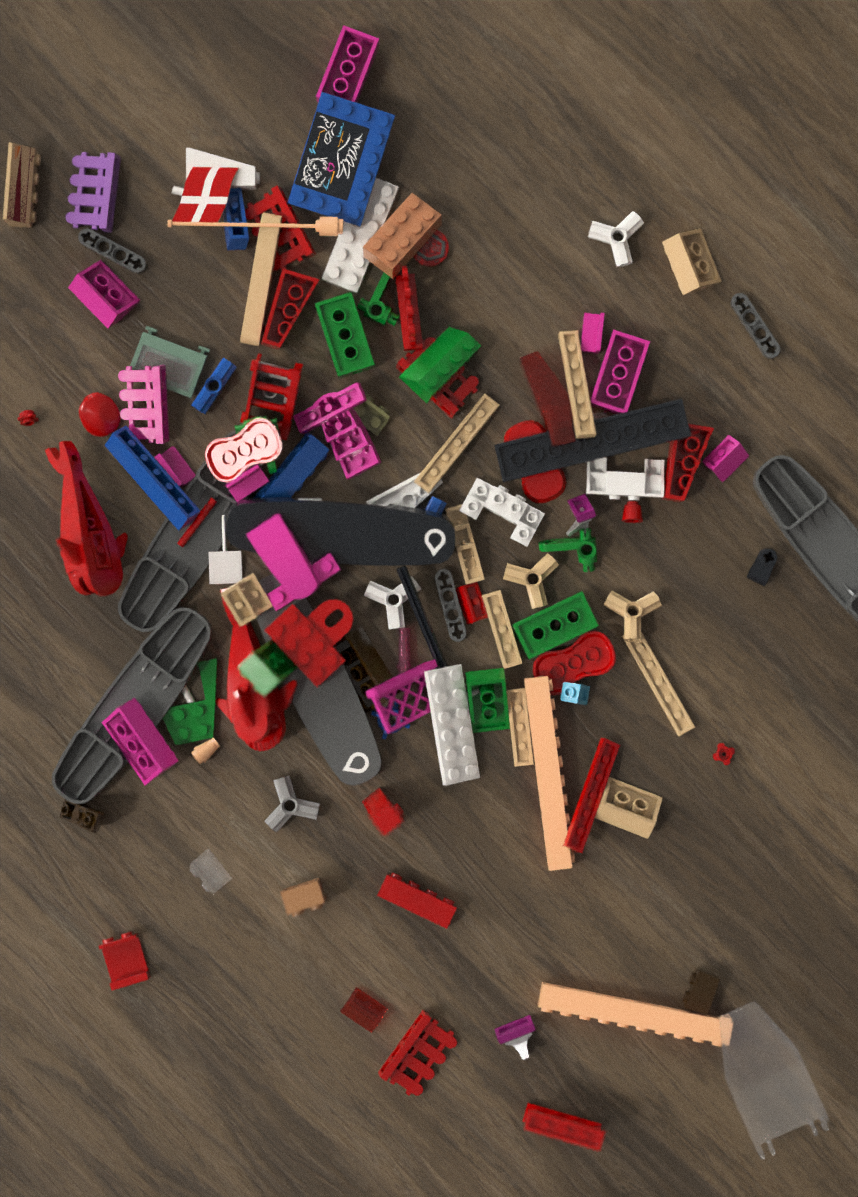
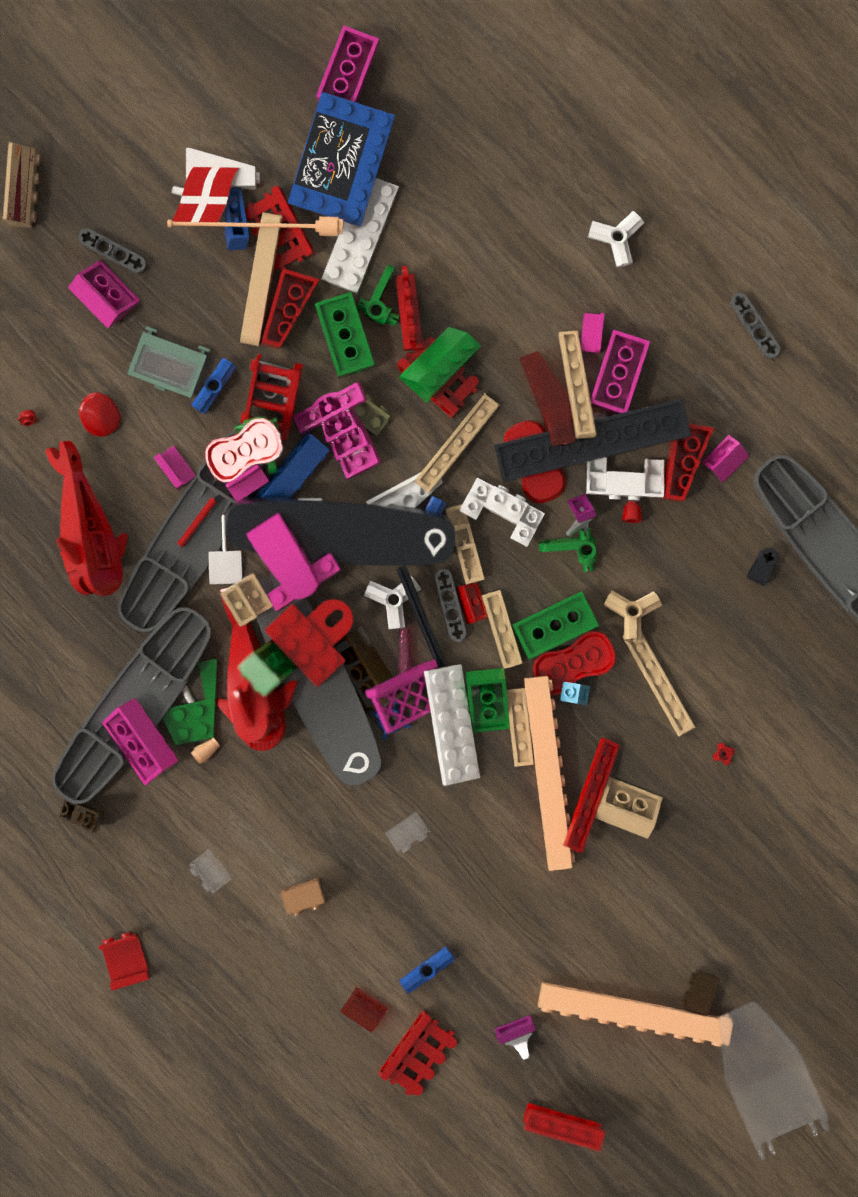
(107, 183): medium lavender fence -> none
(152, 478): blue brick -> none
(157, 394): fence -> none
(281, 814): light grey piece -> none
(383, 811): red wedge -> none
(402, 235): nougat brick -> none
(407, 832): none -> clear bracket
(417, 900): red brick -> none
(417, 978): none -> blue piece
(433, 251): tile -> none
(535, 591): tan piece -> none
(691, 261): tan slope -> none

